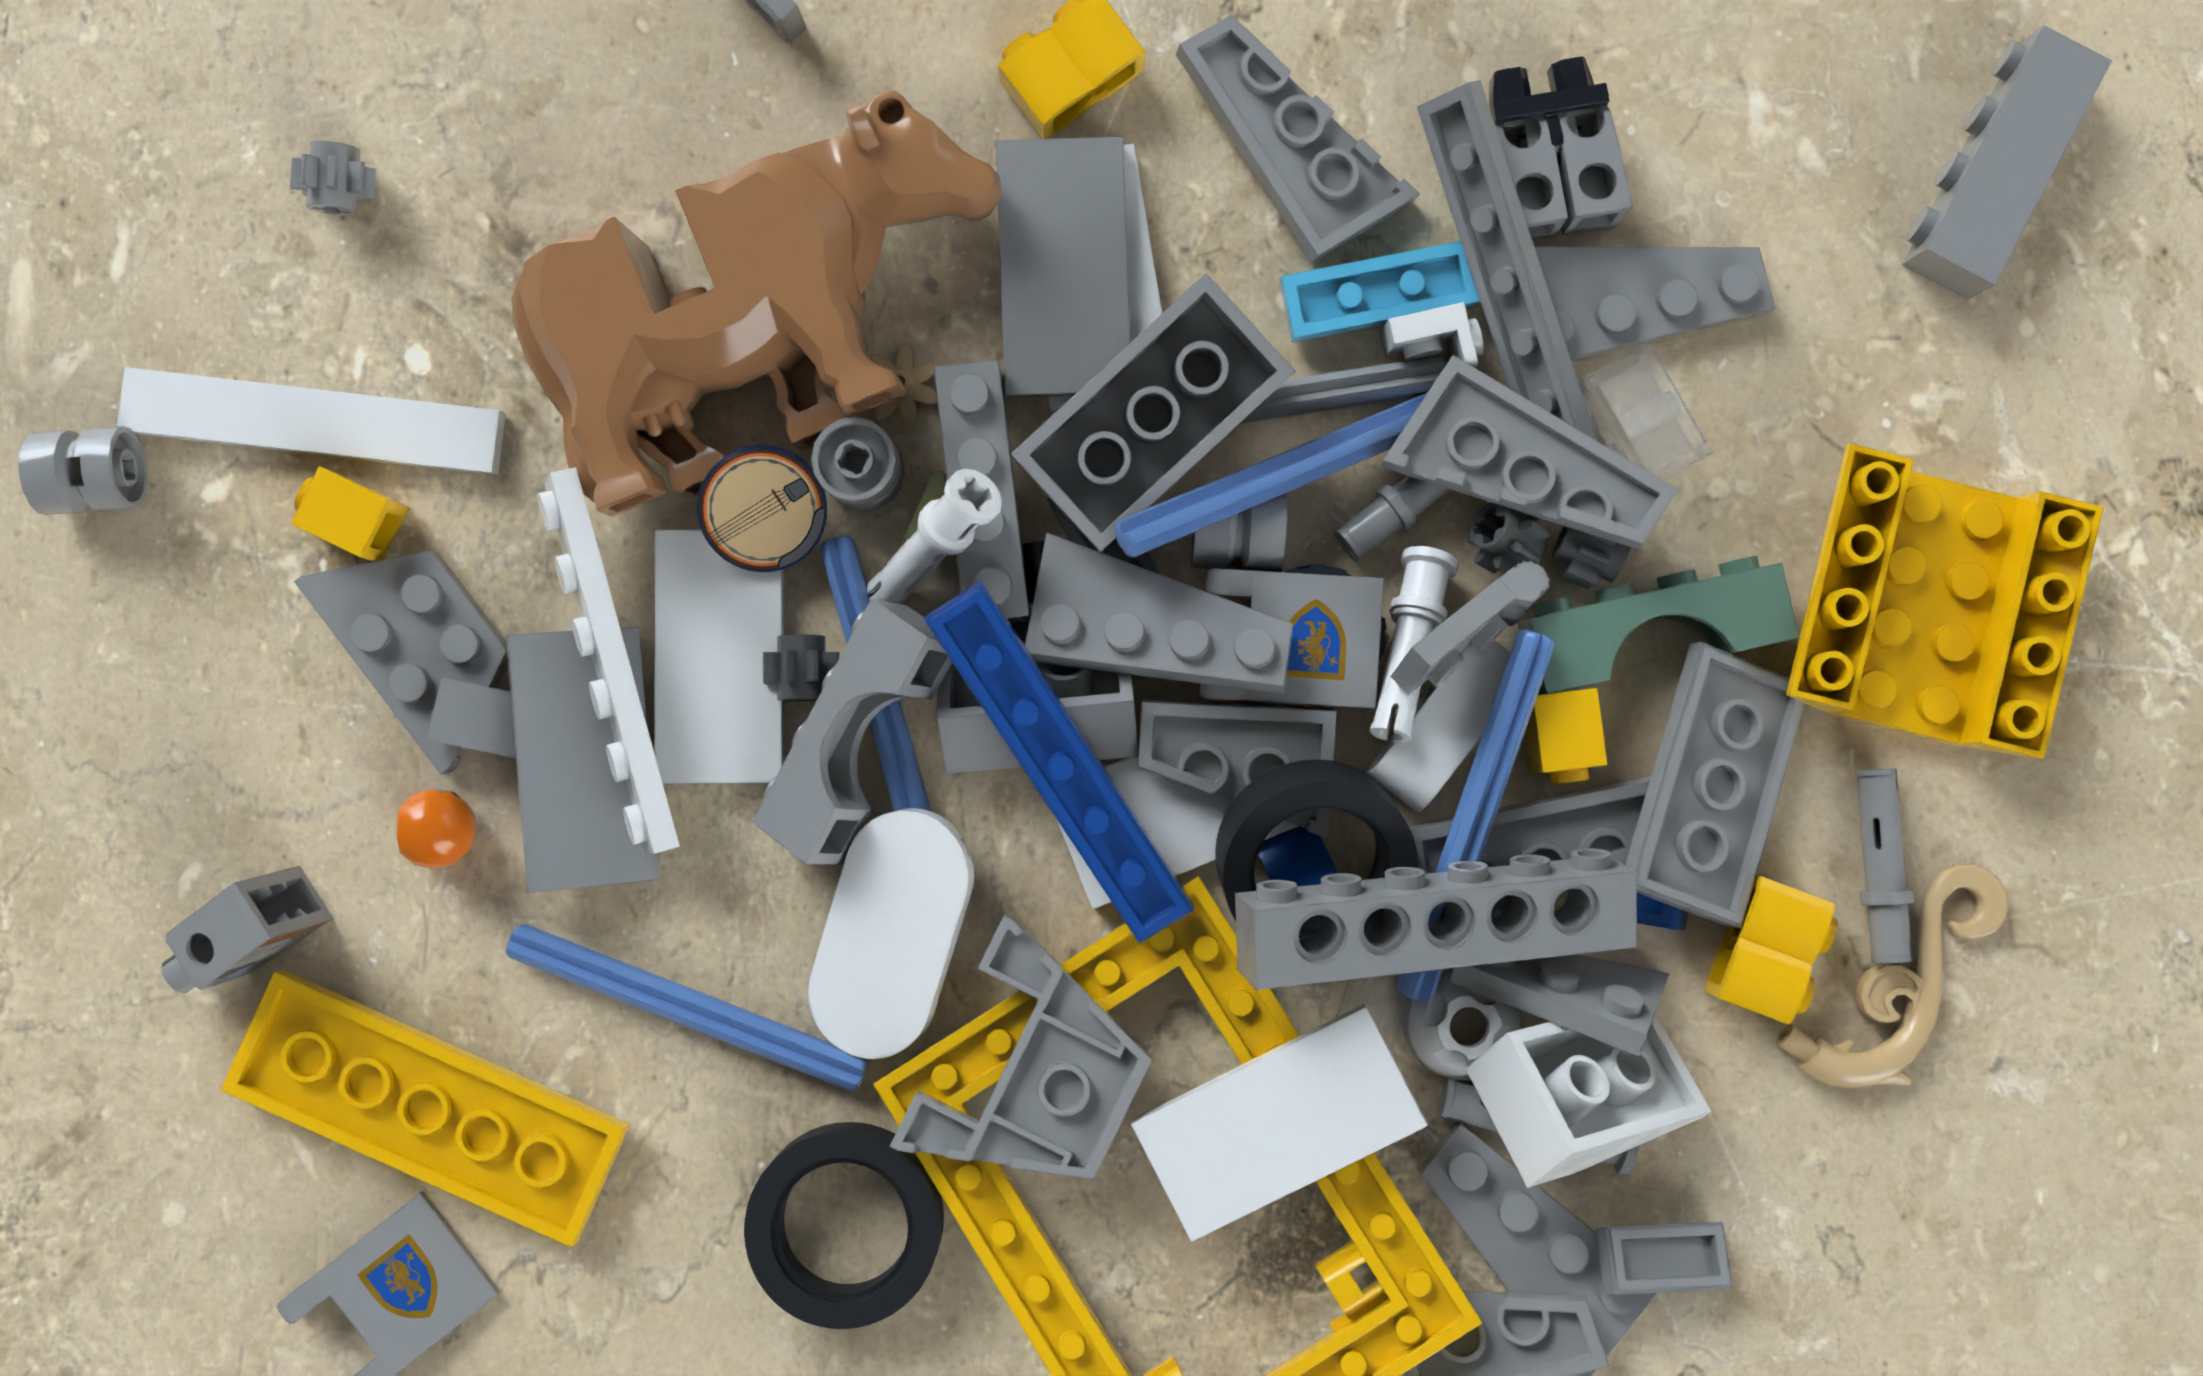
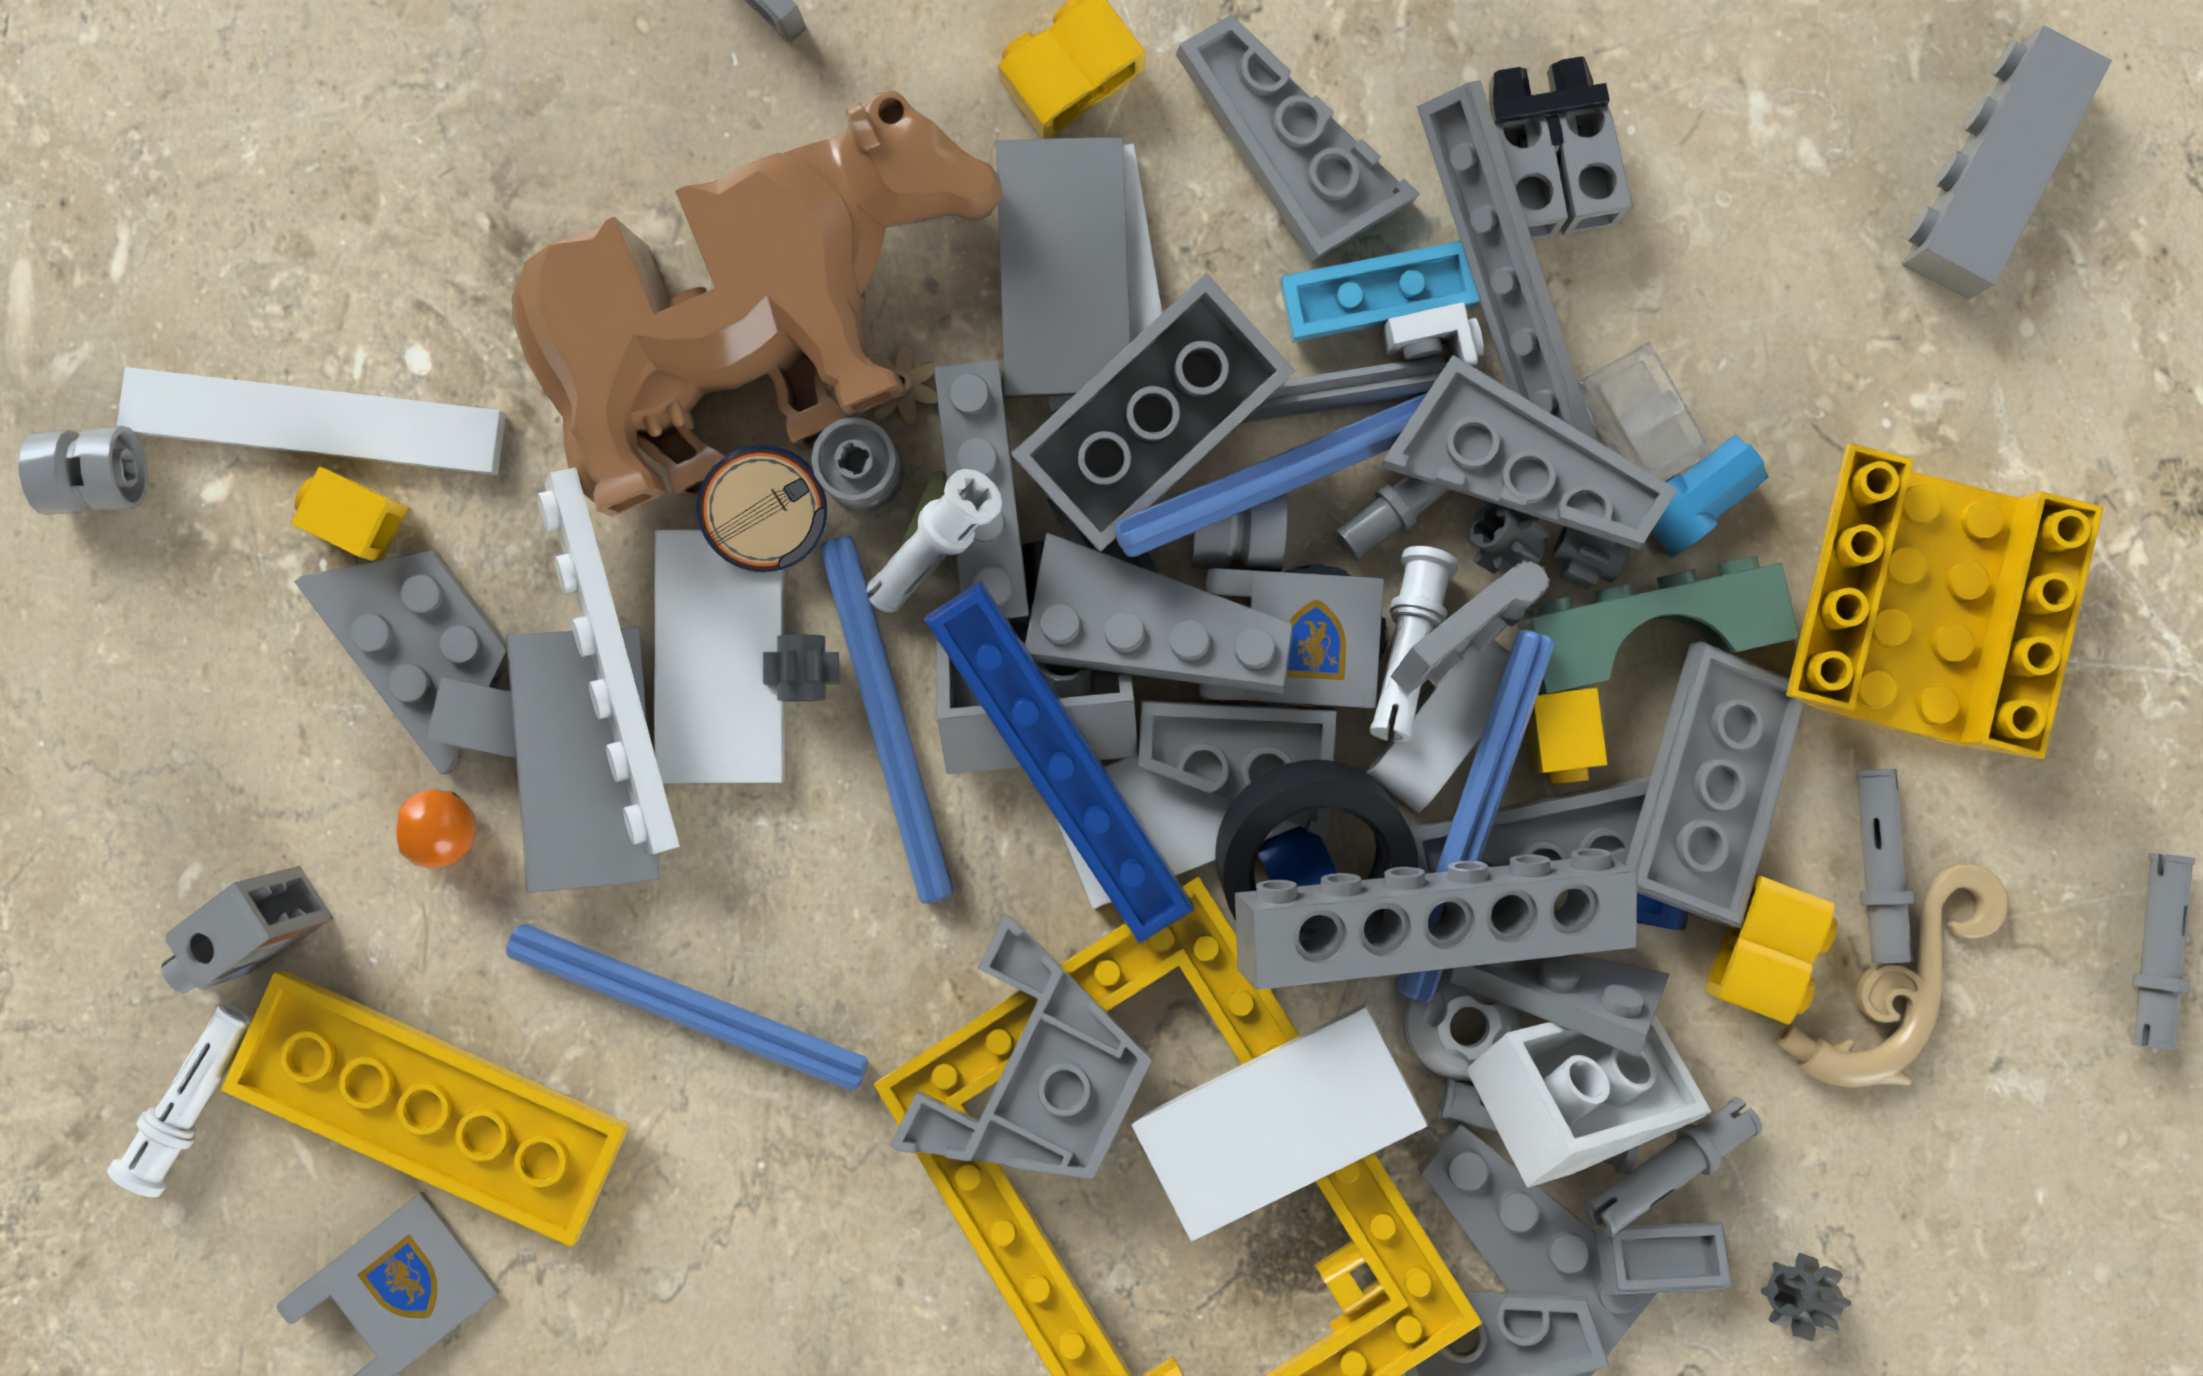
(170, 1125): none -> white pin
(333, 178): light grey gear -> none
(797, 1288): black tyre -> none
(817, 797): light grey arch -> none
(890, 933): white tile -> none
(1646, 294): light grey wing -> none
(1693, 1152): none -> light grey pin
(1708, 492): none -> dark azure piece
(1805, 1297): none -> dark grey gear
(2163, 952): none -> light grey pin

